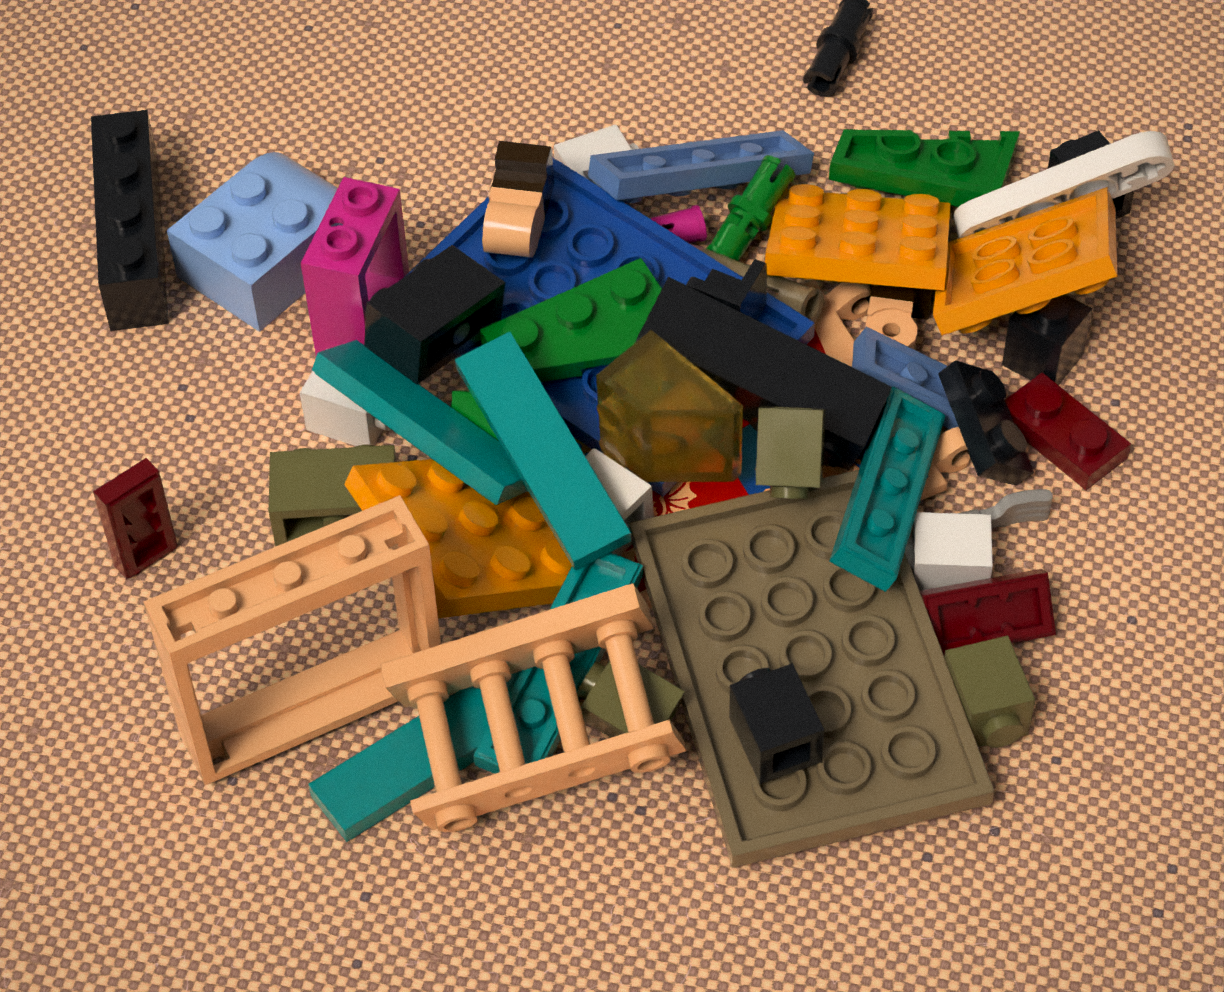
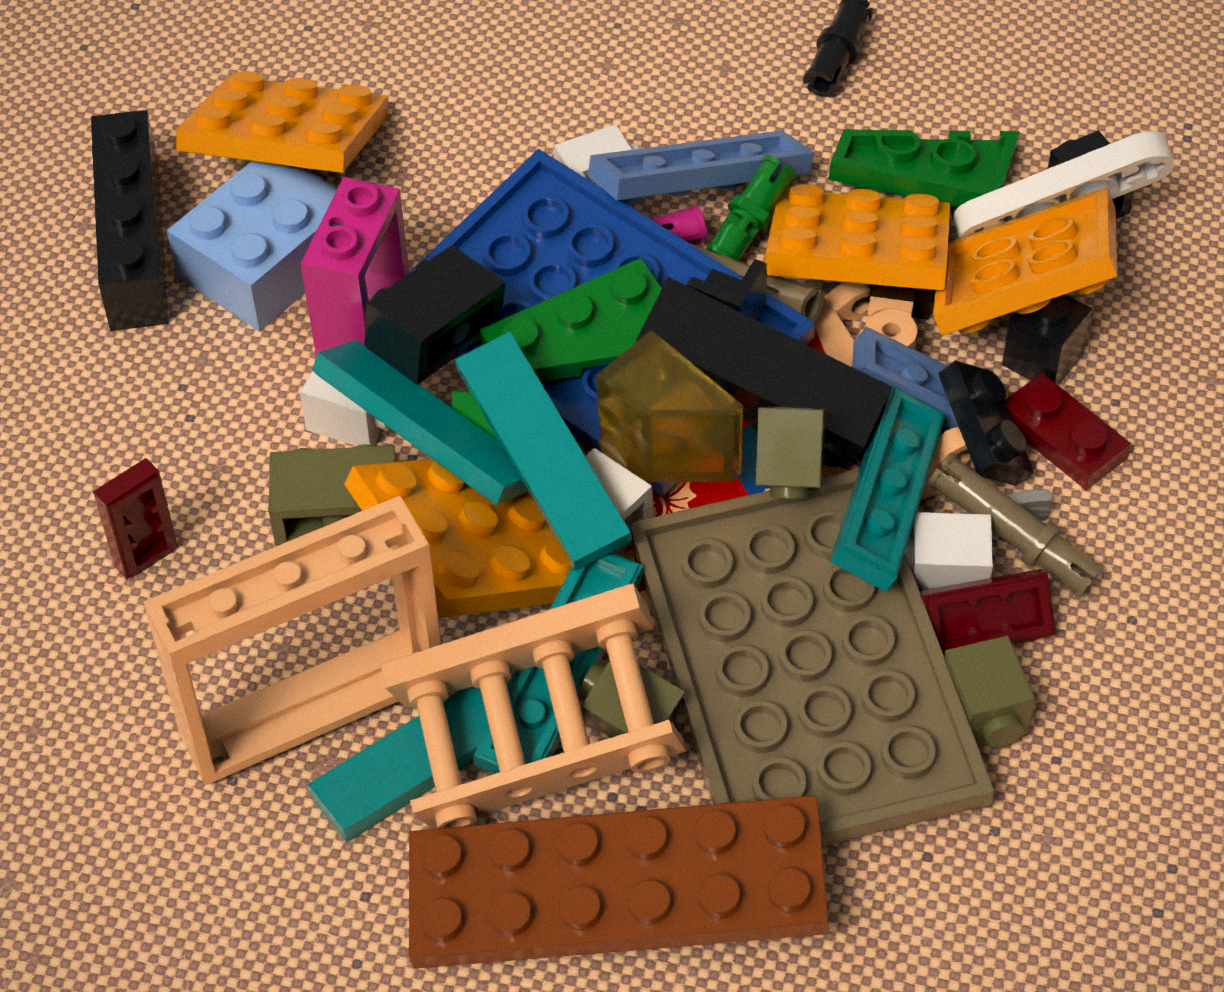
(283, 122): none -> light orange plate
(518, 199): leg -> none
(616, 882): none -> dark orange plate
(776, 722): black brick -> none
(1016, 525): none -> dark tan pin

